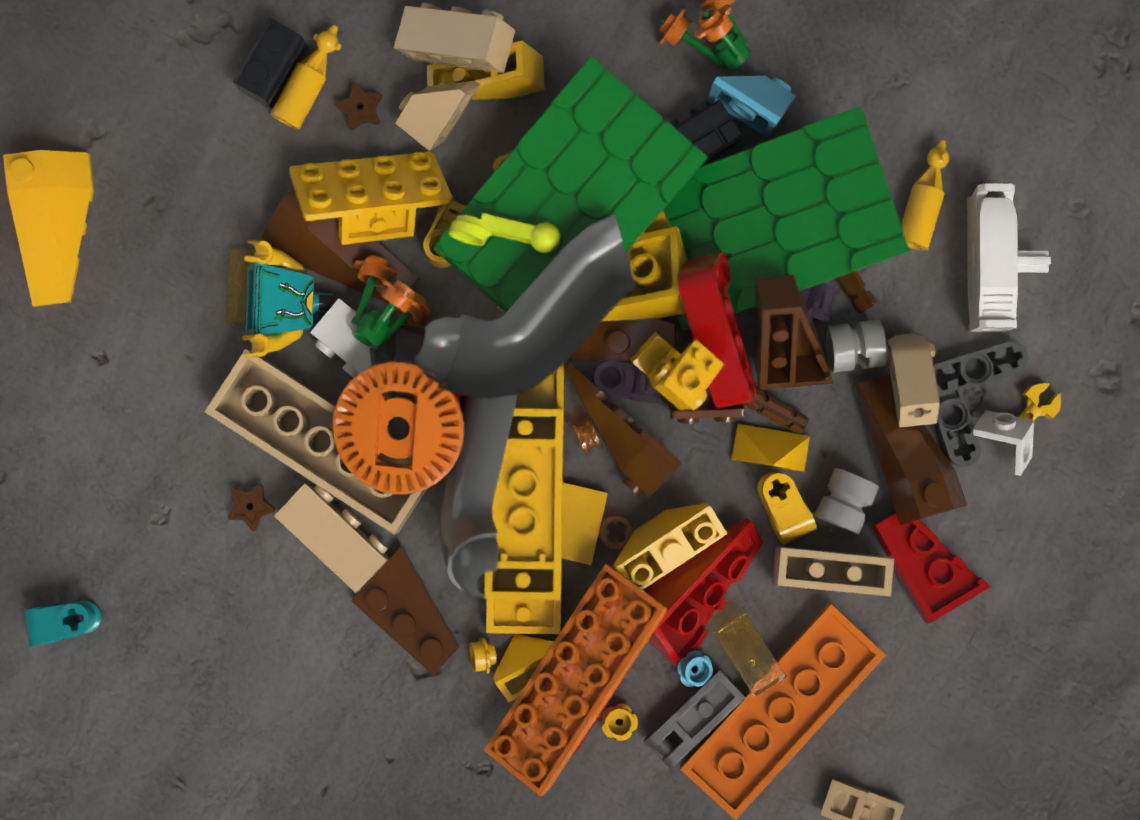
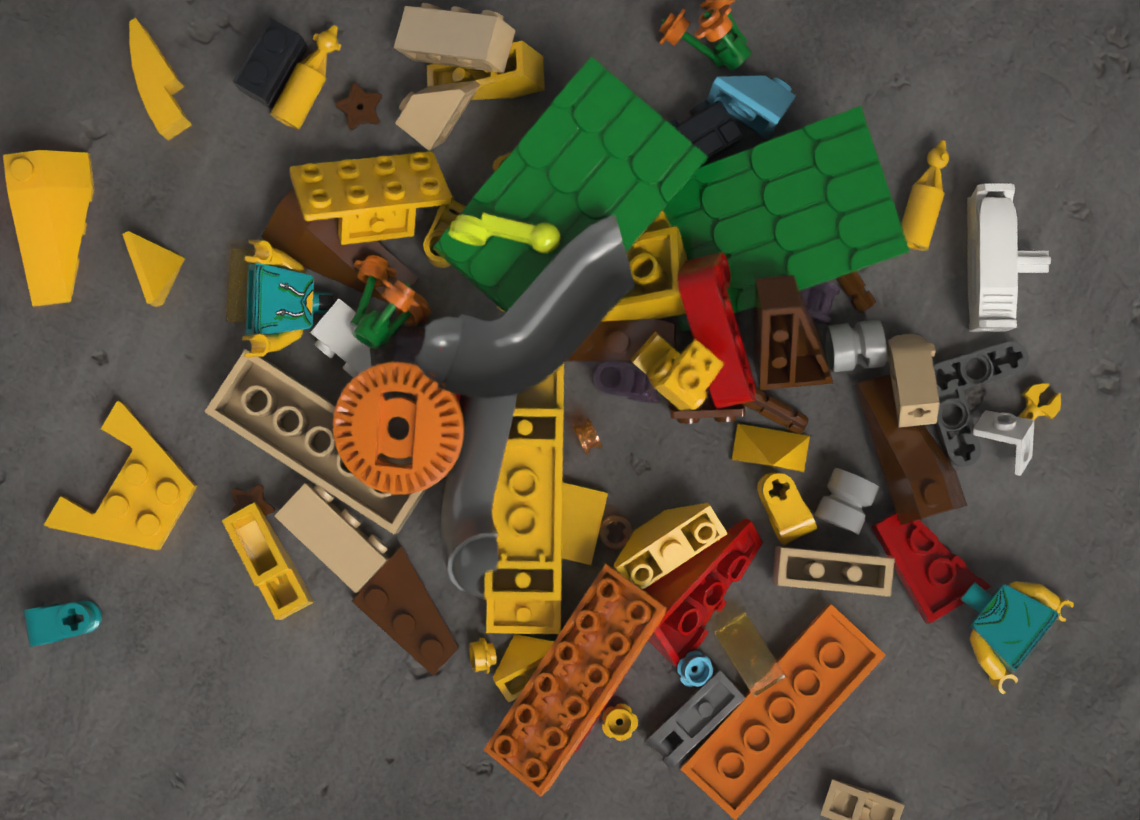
(142, 499): none -> yellow wing
(154, 267): none -> yellow slope
(156, 82): none -> yellow slope
(267, 561): none -> yellow slope
(635, 450): reddish brown wedge -> none
(1010, 625): none -> torso

